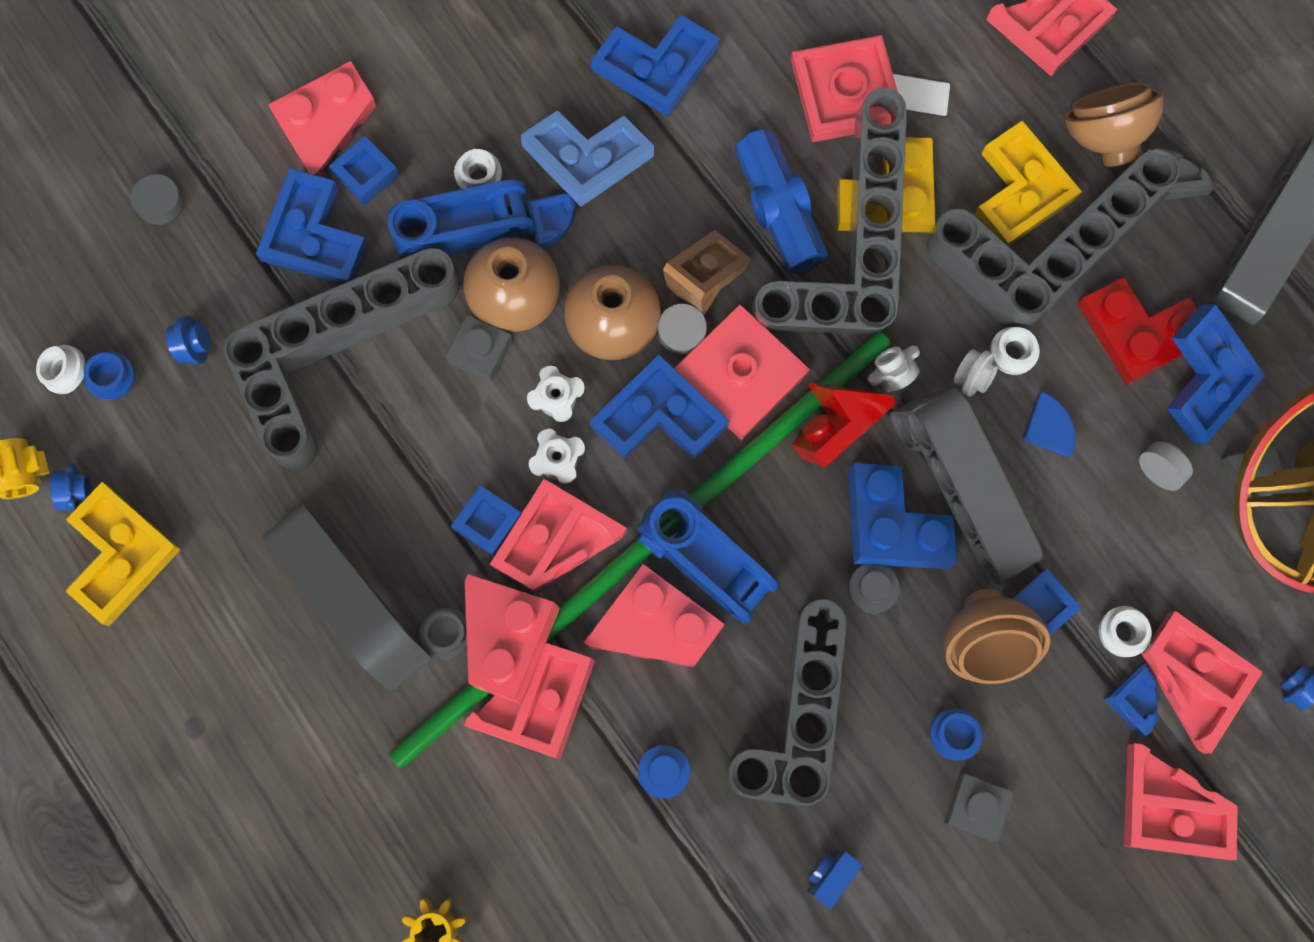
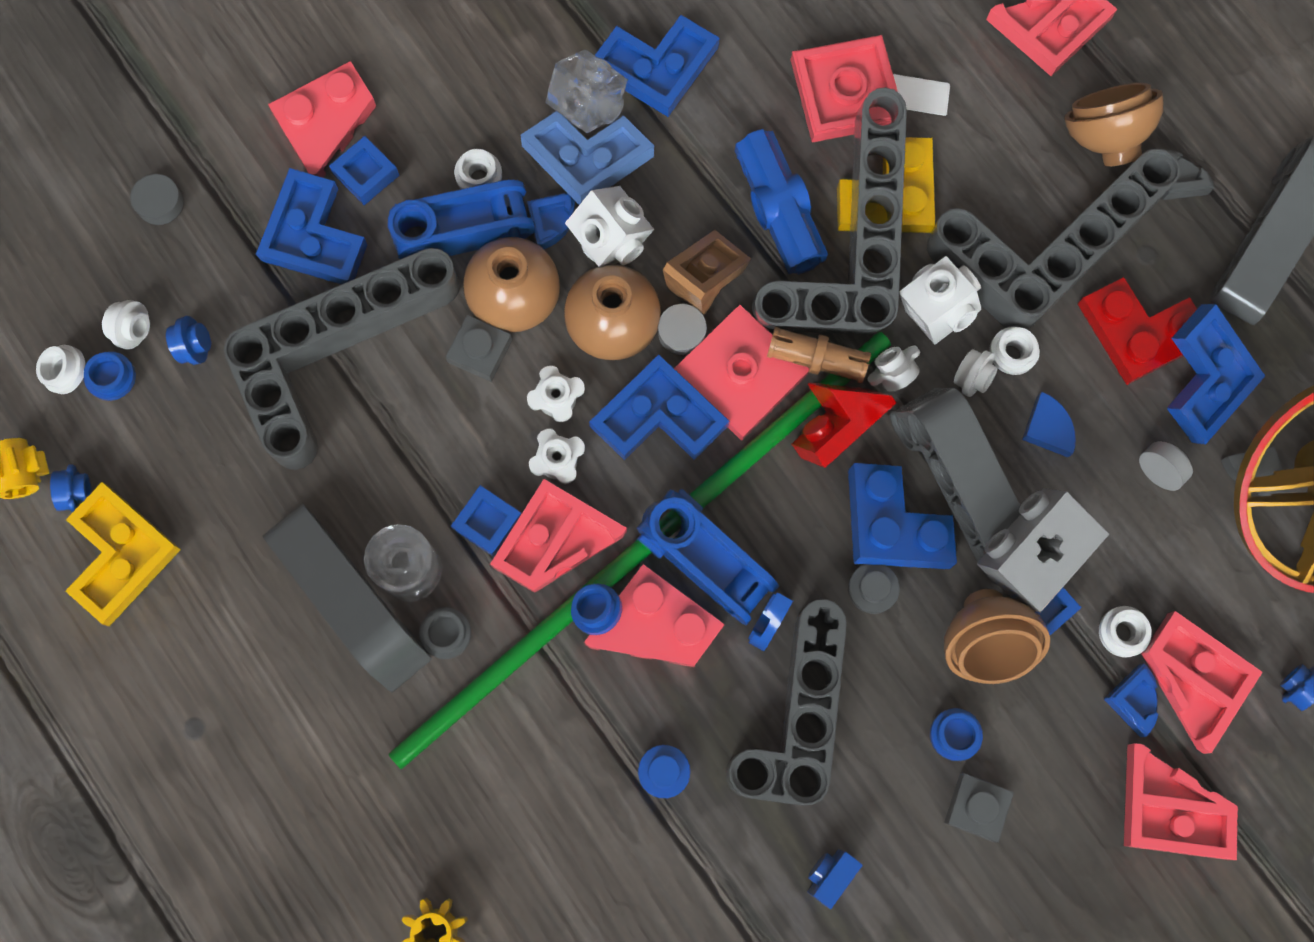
(126, 323): none -> white plate
(402, 563): none -> clear wheel
(504, 636): coral wing -> none
(547, 707): coral wing -> none
(586, 91): none -> clear brick
(596, 609): none -> blue plate
(610, 226): none -> white brick
(769, 621): none -> blue tile
(819, 354): none -> medium nougat pin
(942, 299): none -> white brick
(1034, 182): yellow plate -> none
(1042, 547): none -> light grey brick

